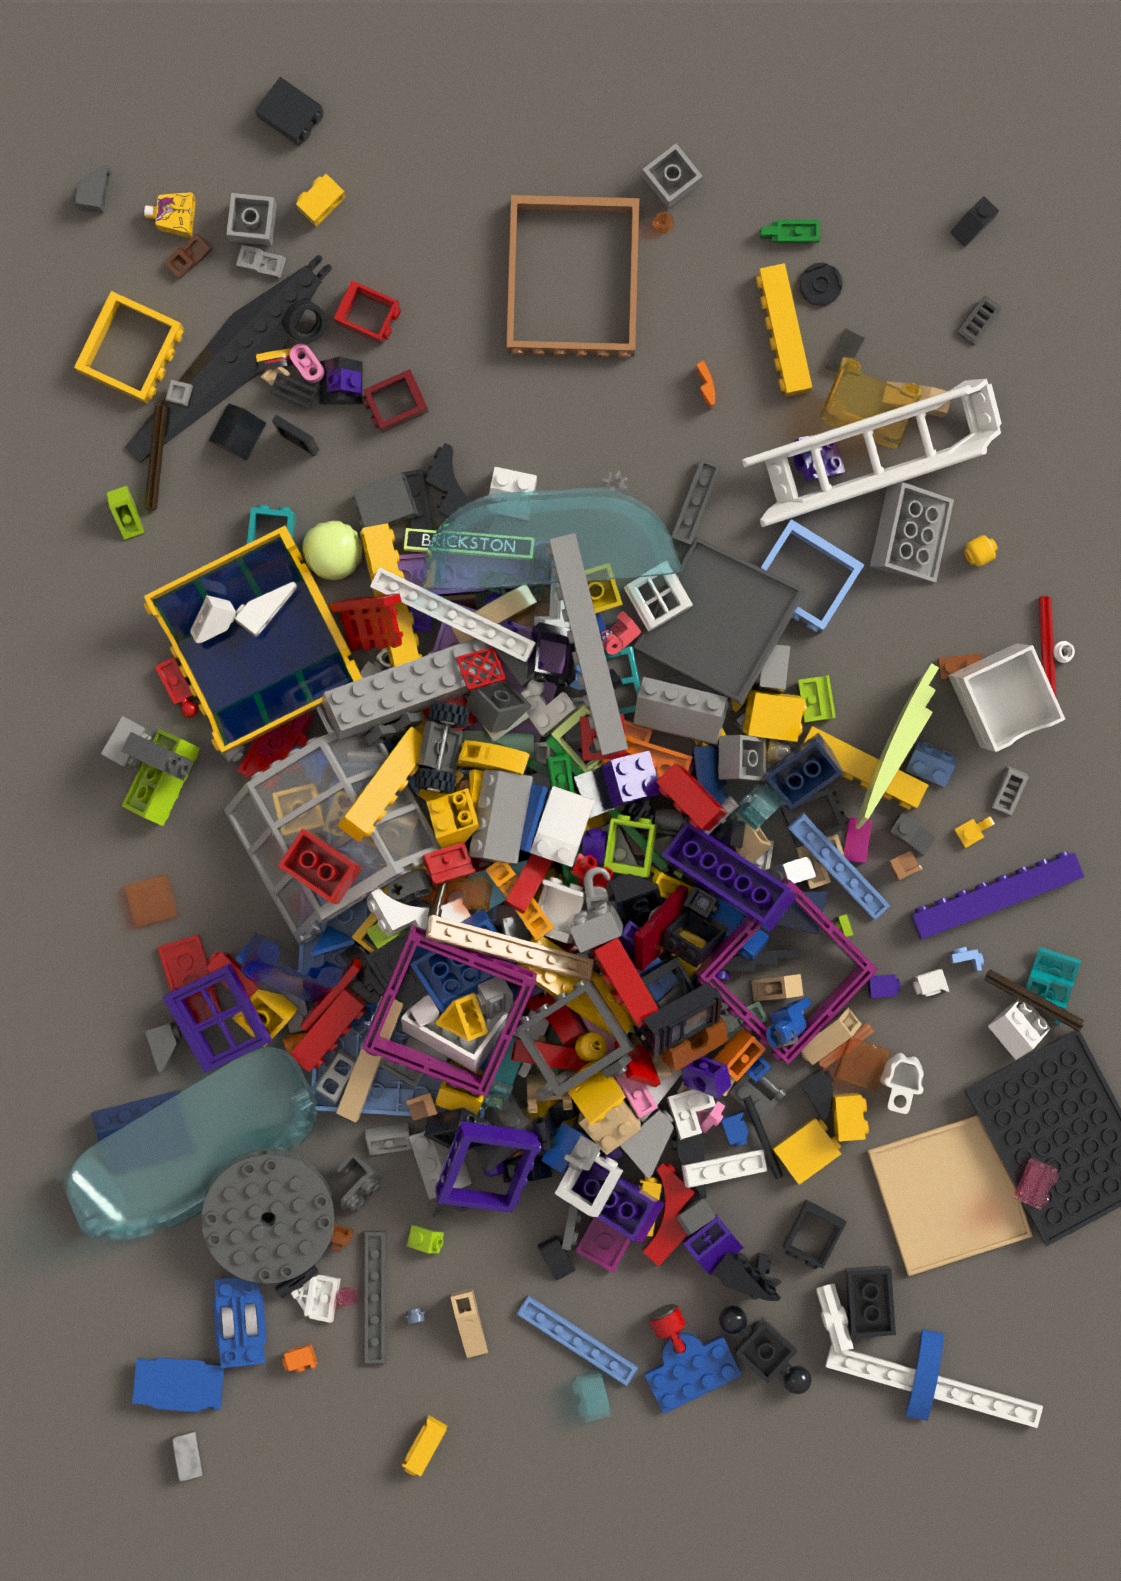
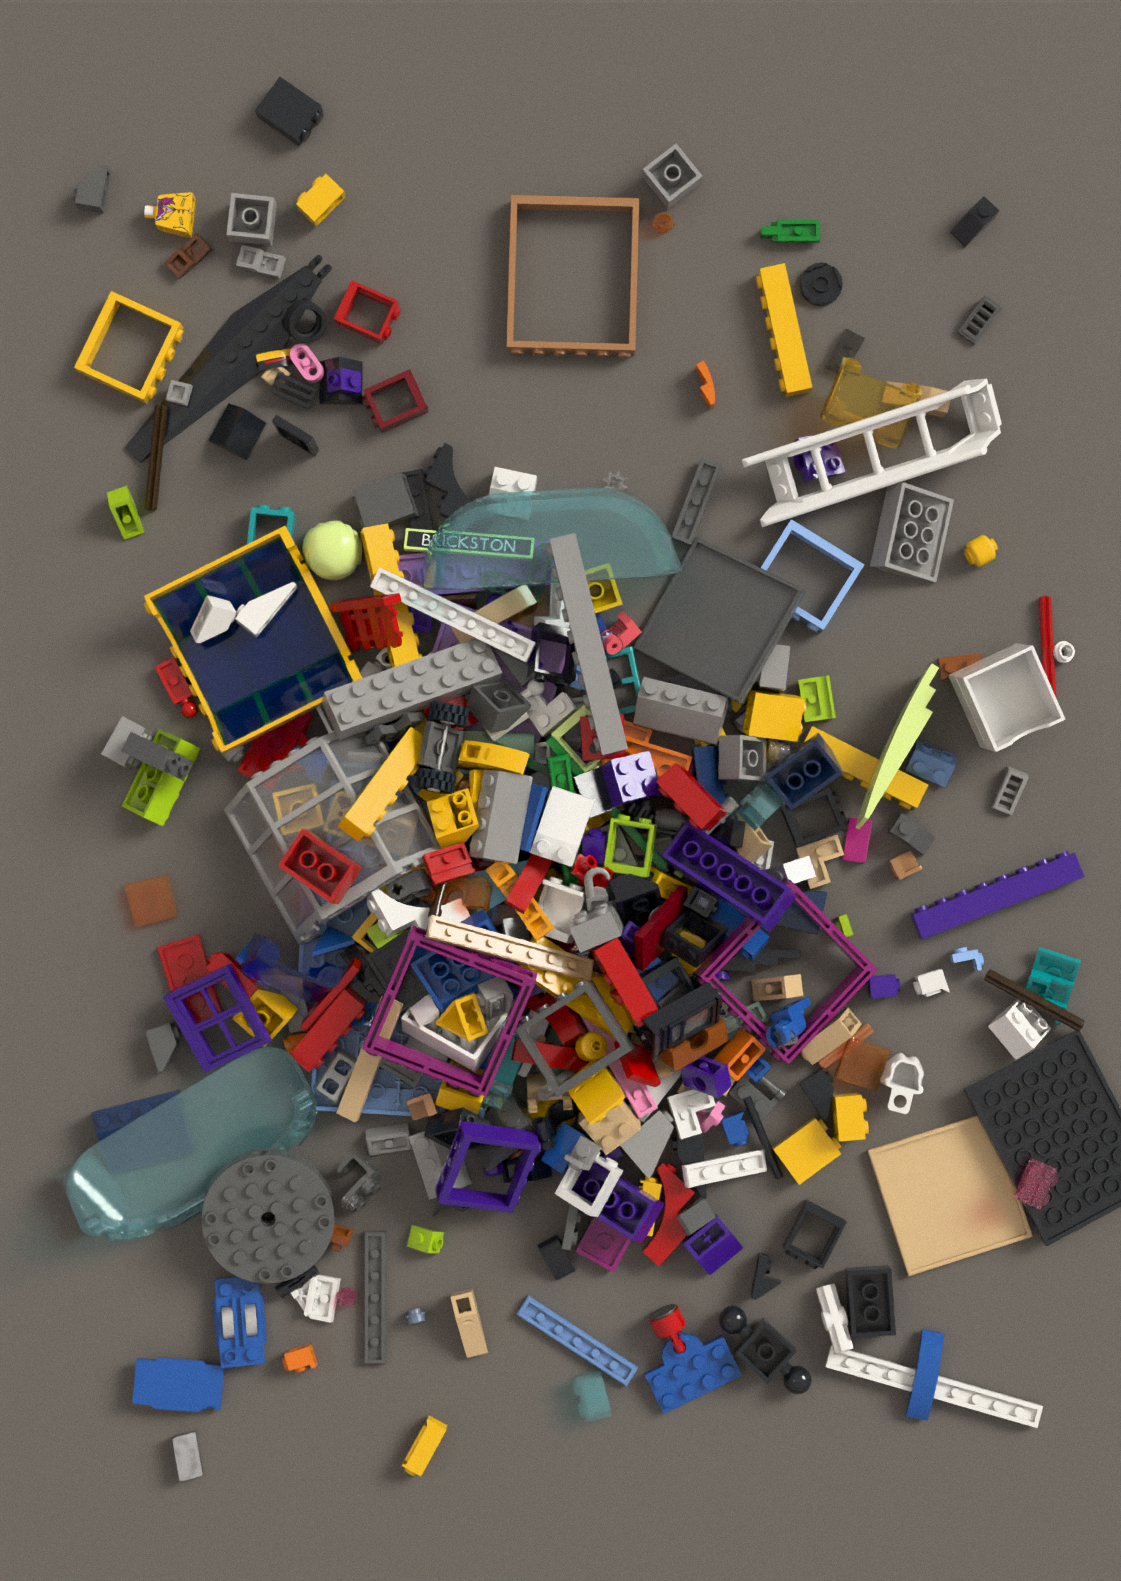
(464, 673): red window -> none
(617, 1067): dark grey plate -> none
(642, 608): white piece -> none
(741, 1276): black slope -> none
(838, 866): medium blue tile -> none
(971, 832): yellow plate -> none

